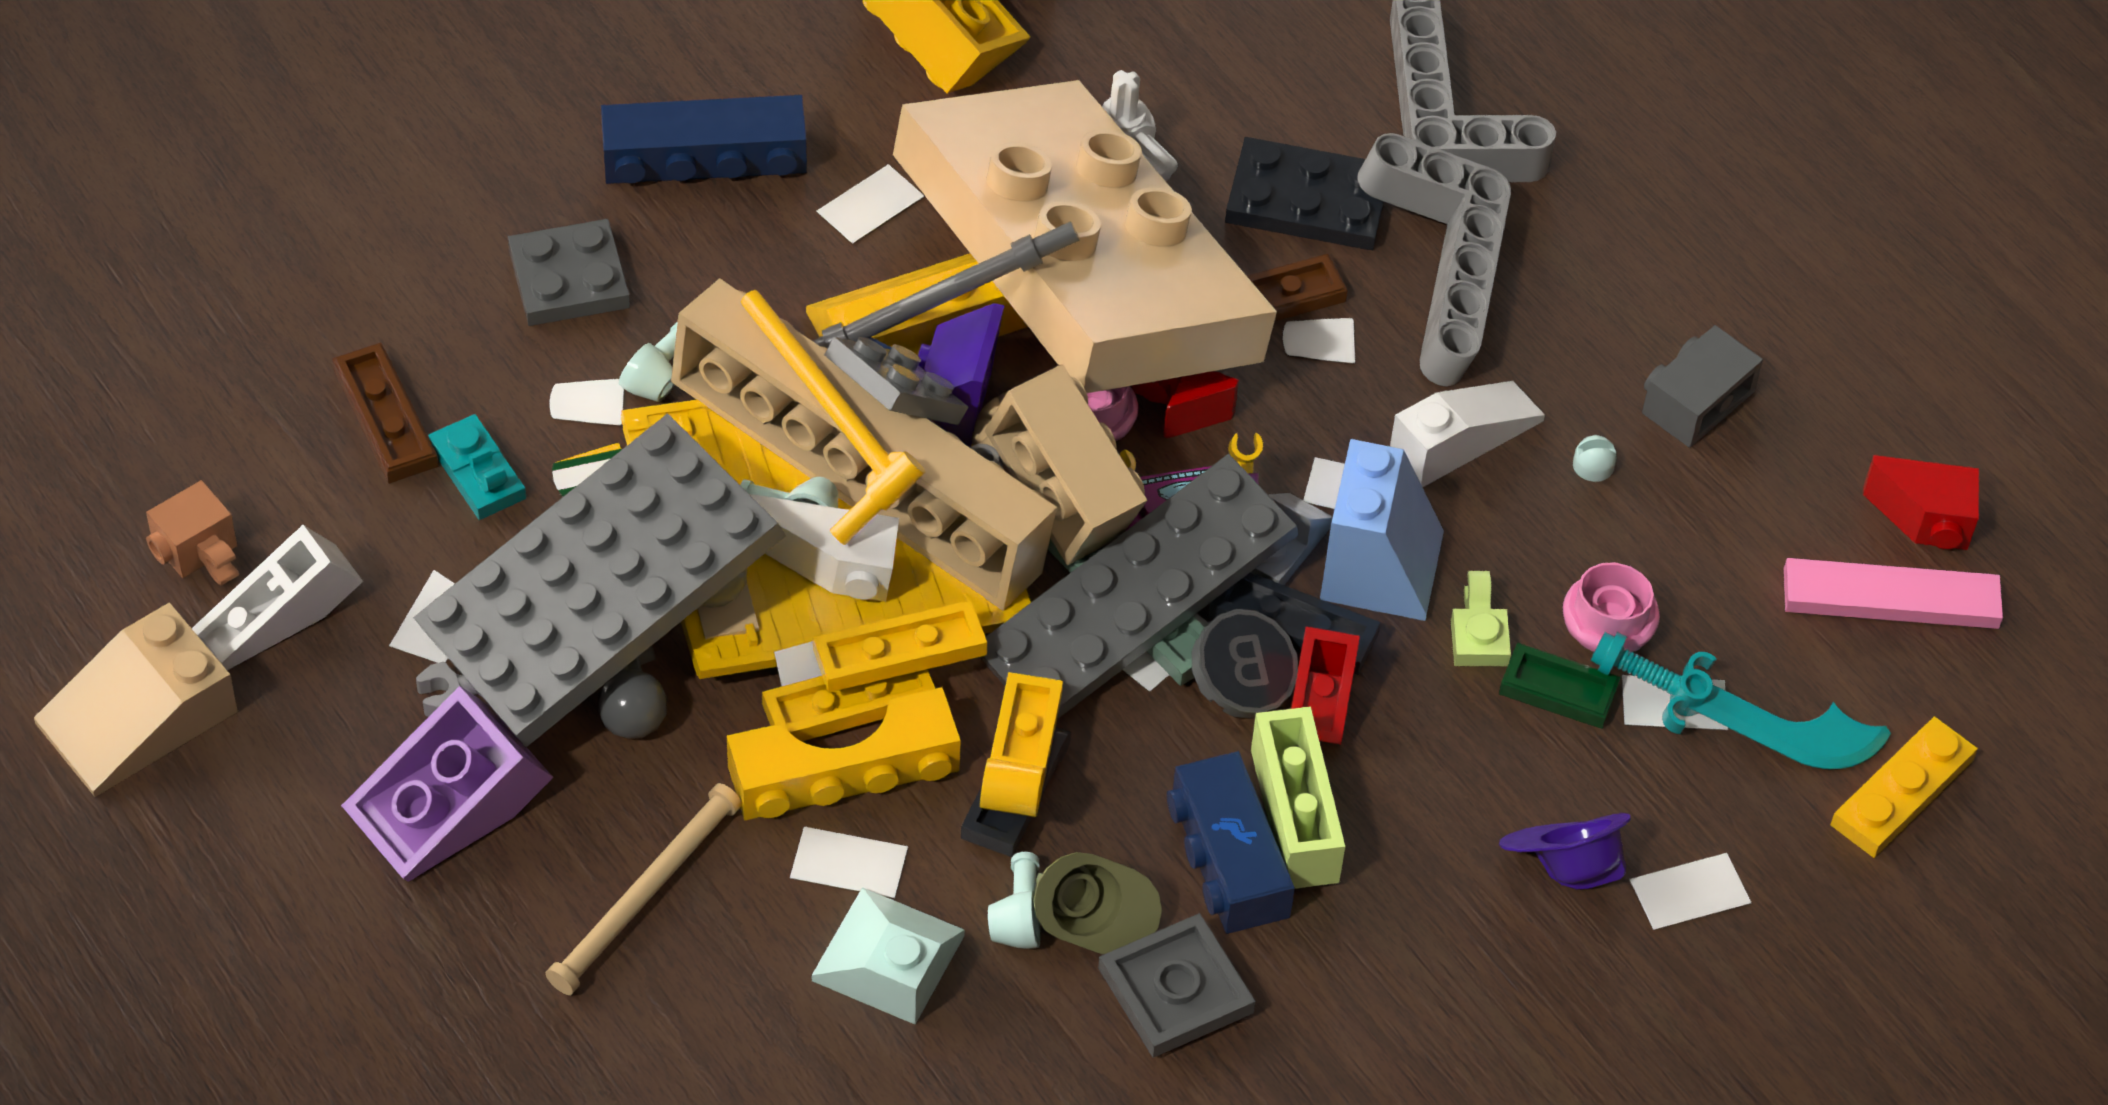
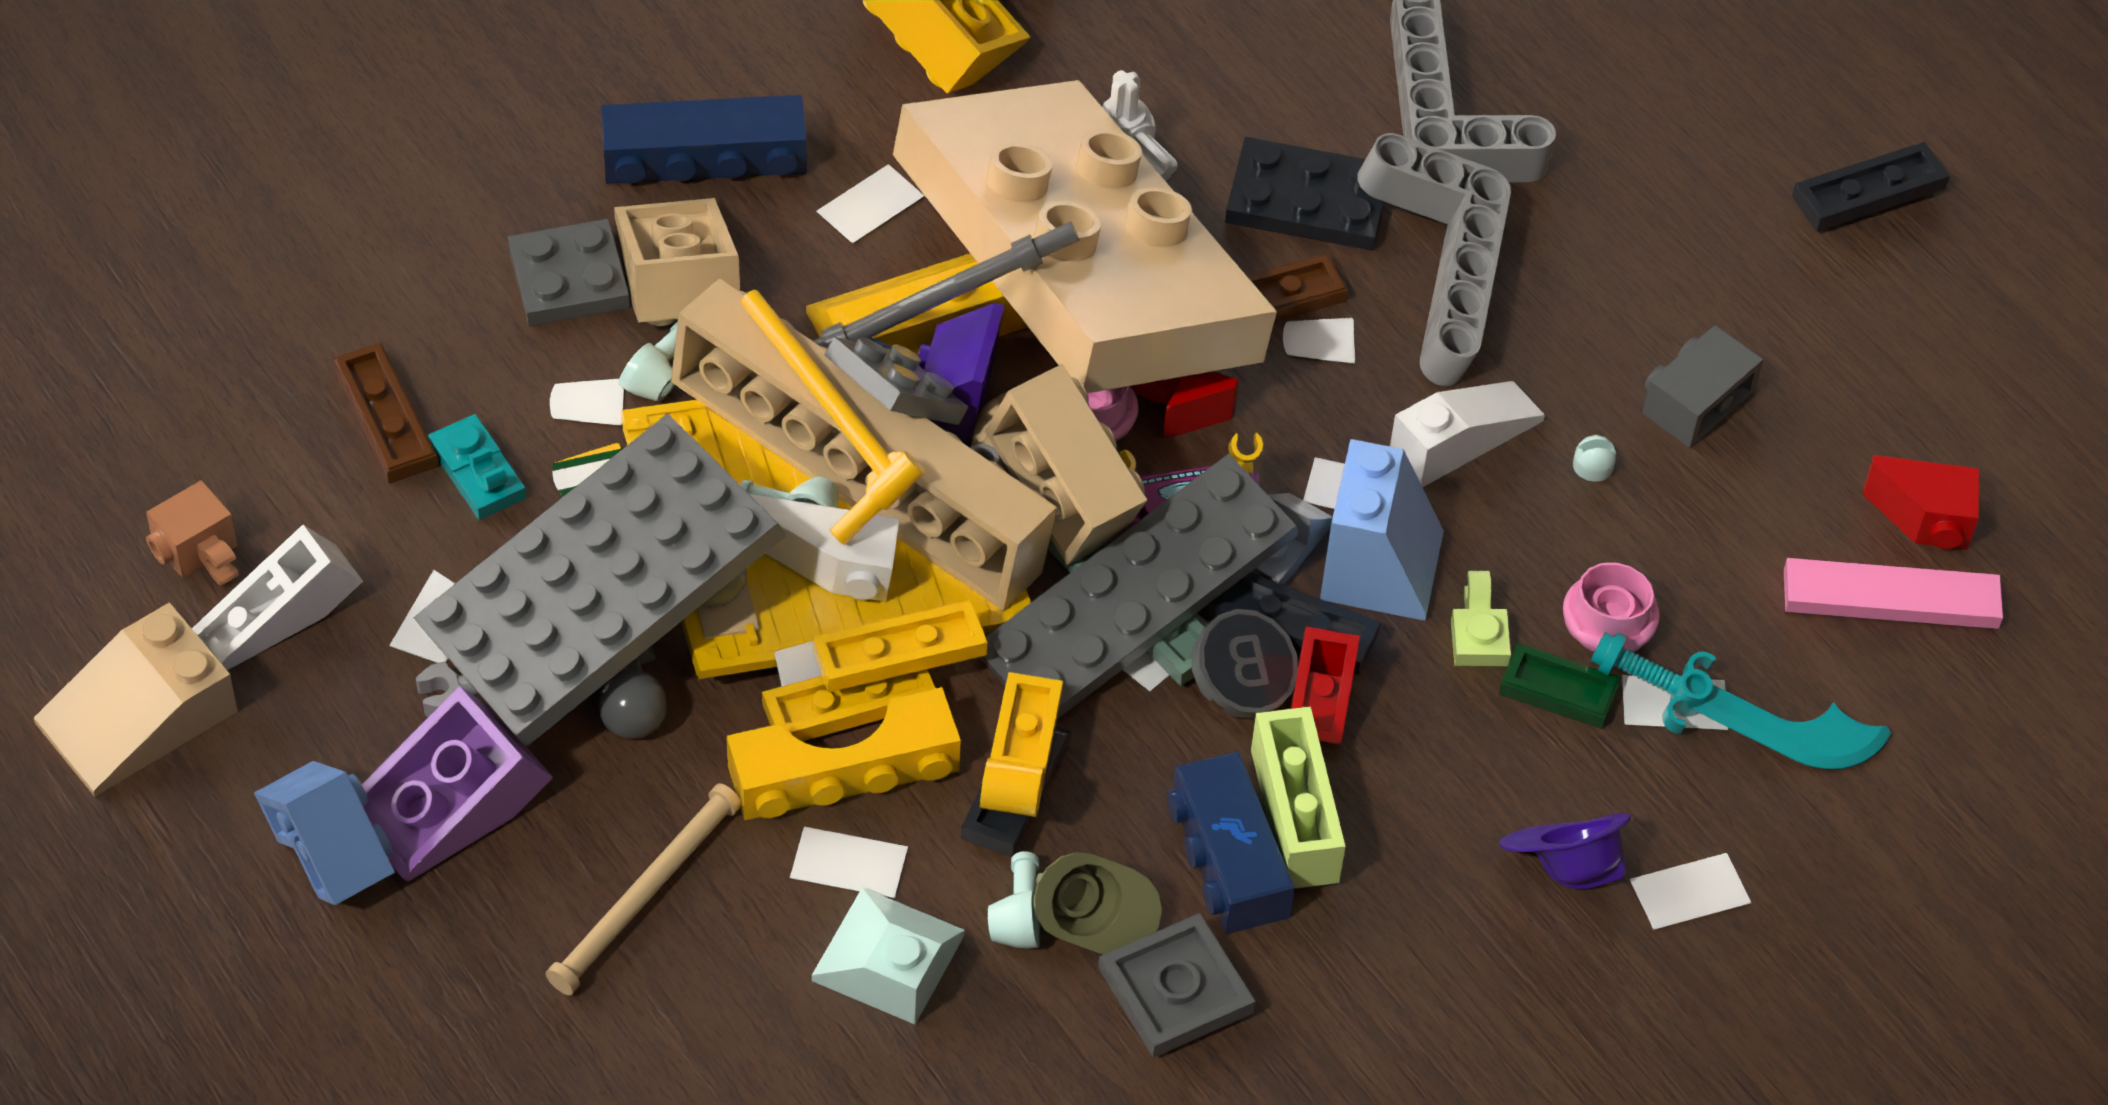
(325, 822): none -> medium blue brick
(674, 255): none -> tan slope
(1870, 186): none -> black plate
(1903, 787): yellow plate -> none

